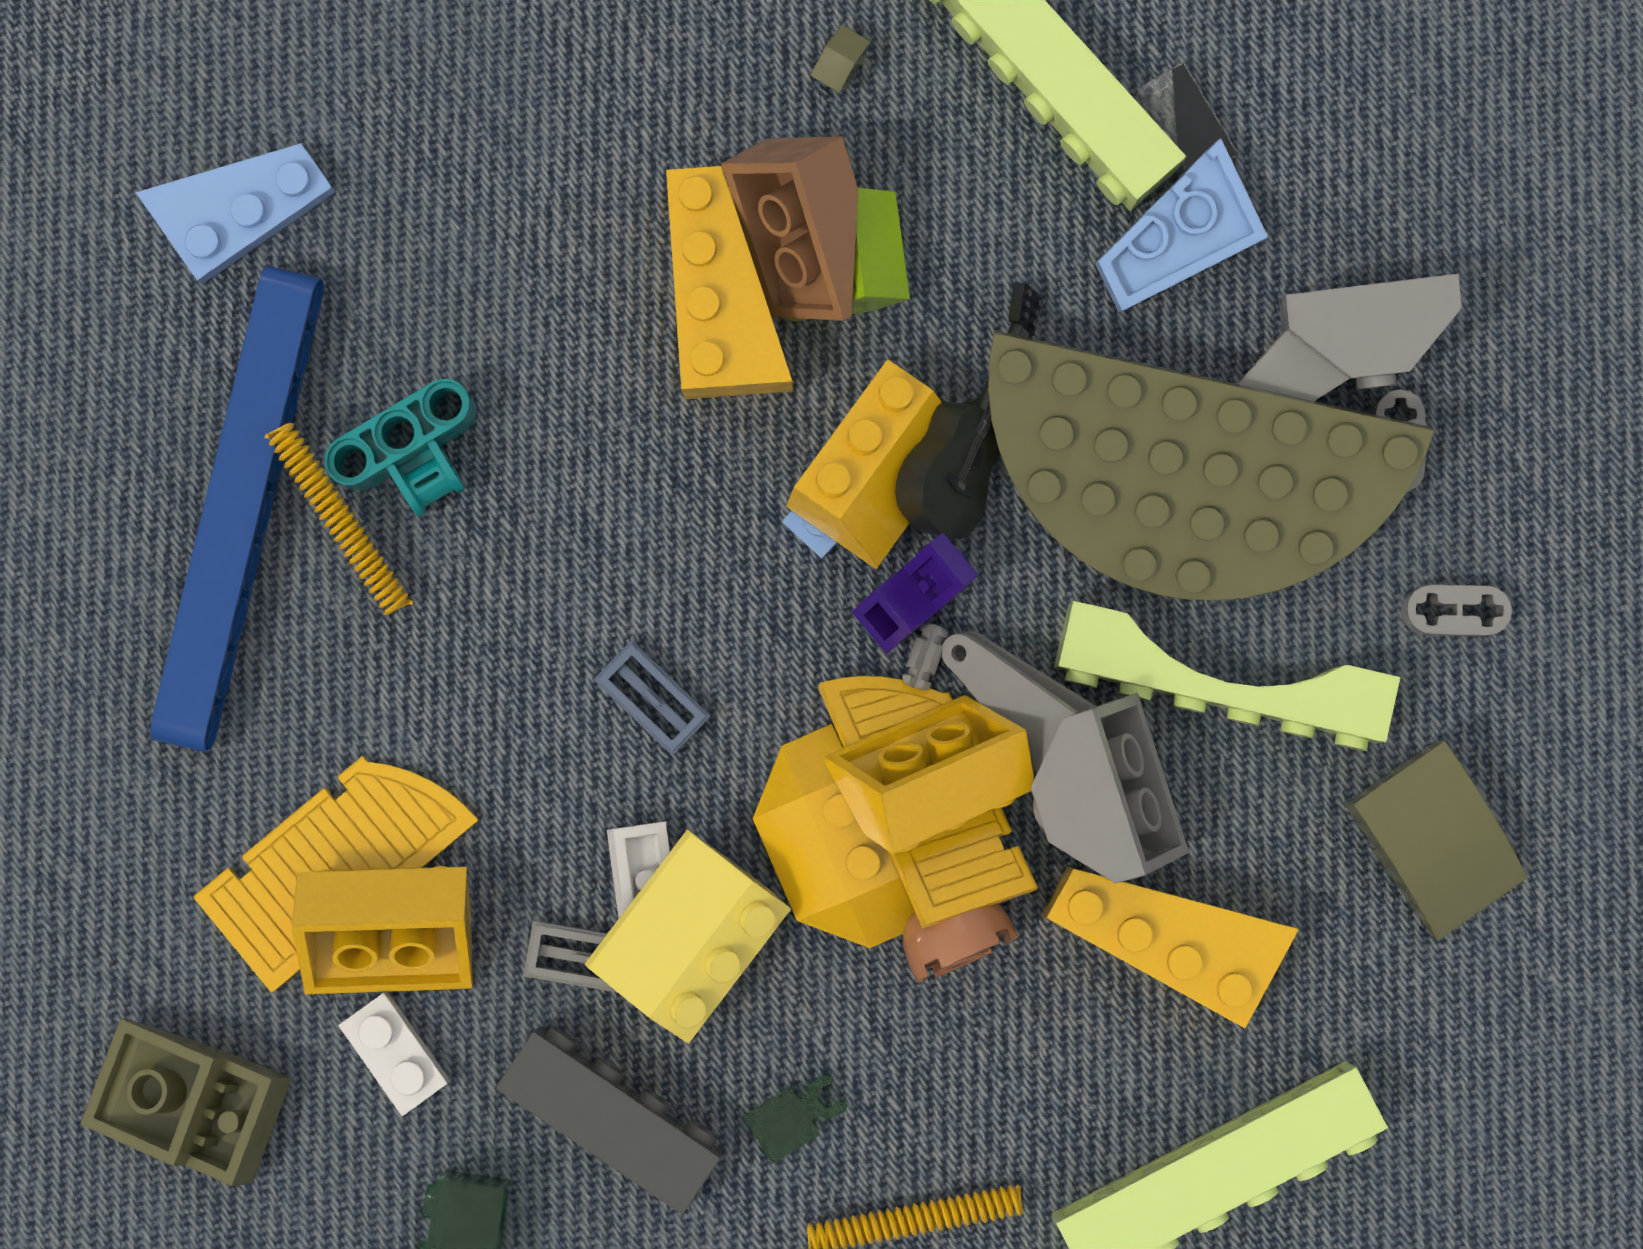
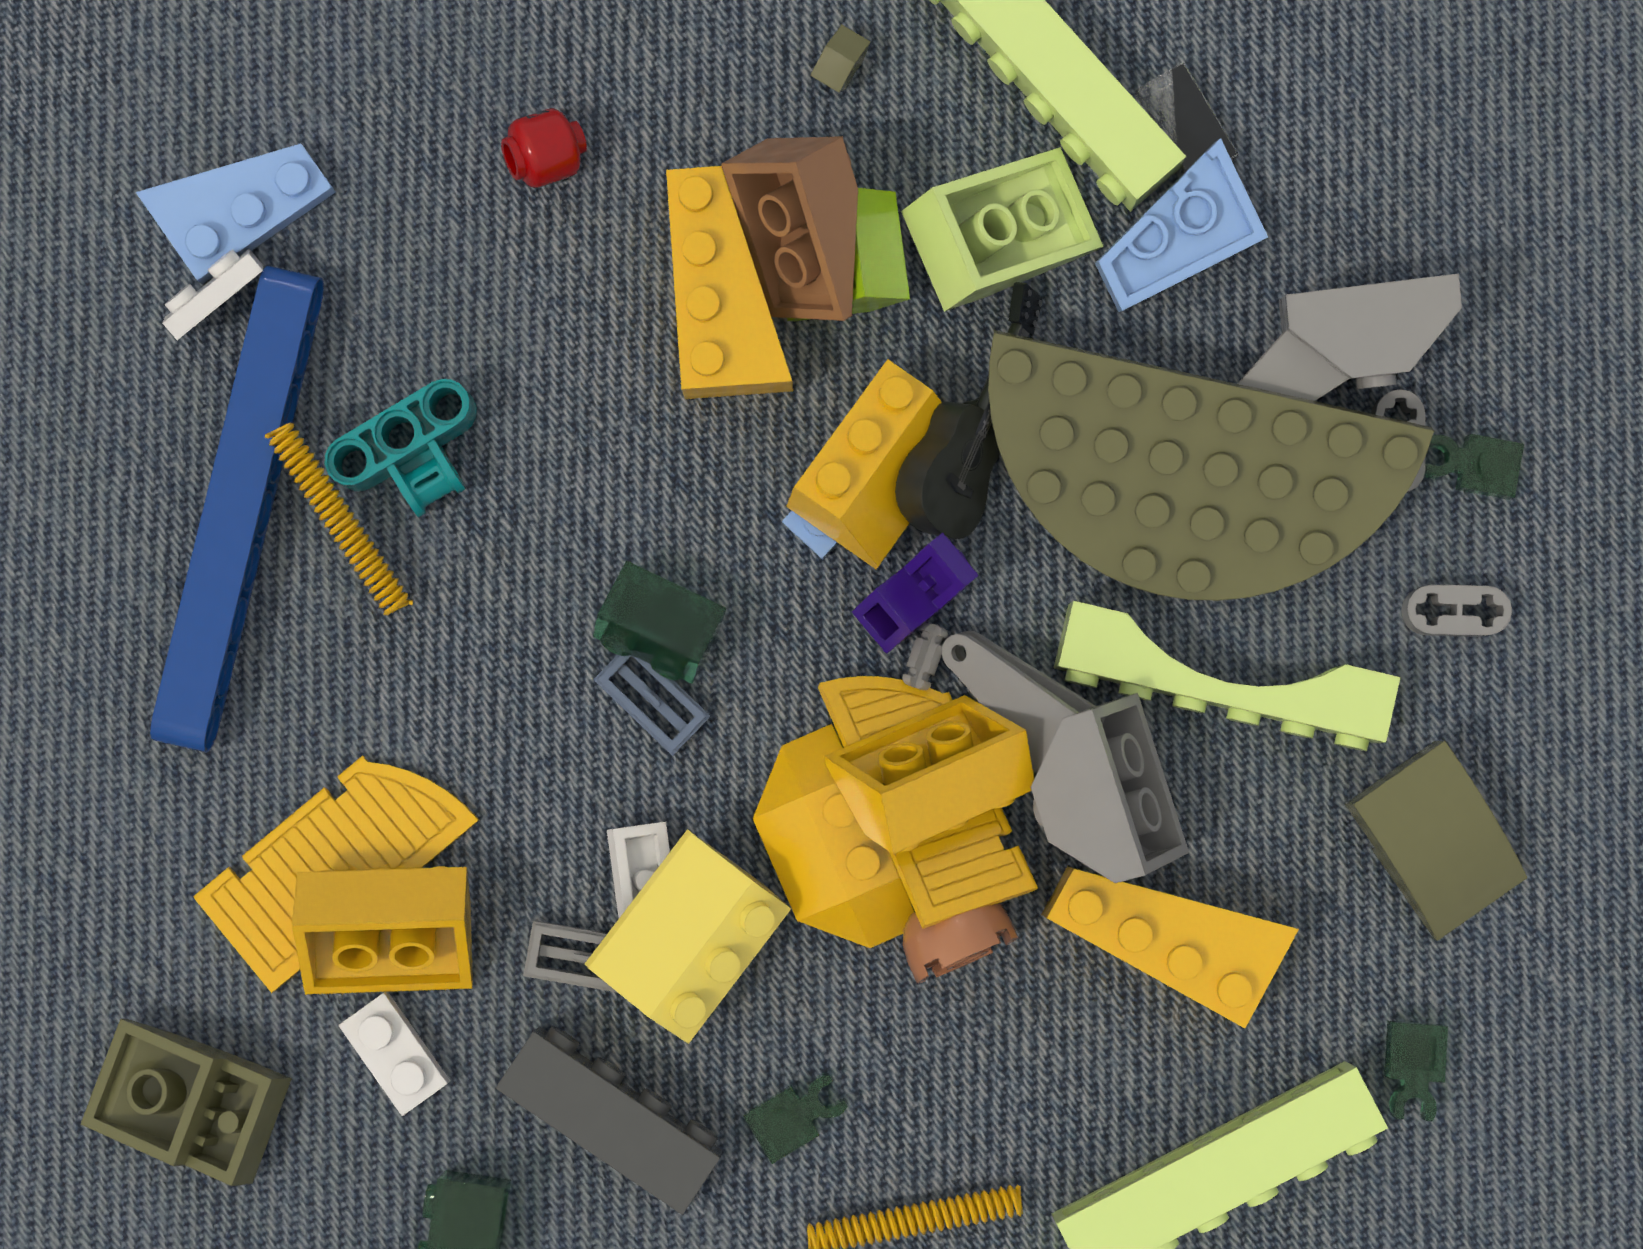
(192, 306): none -> white plate
(543, 148): none -> red head
(658, 623): none -> clear green brick
(1000, 227): none -> yellowish green slope
(1416, 1057): none -> clear green plate
(1482, 465): none -> clear green plate

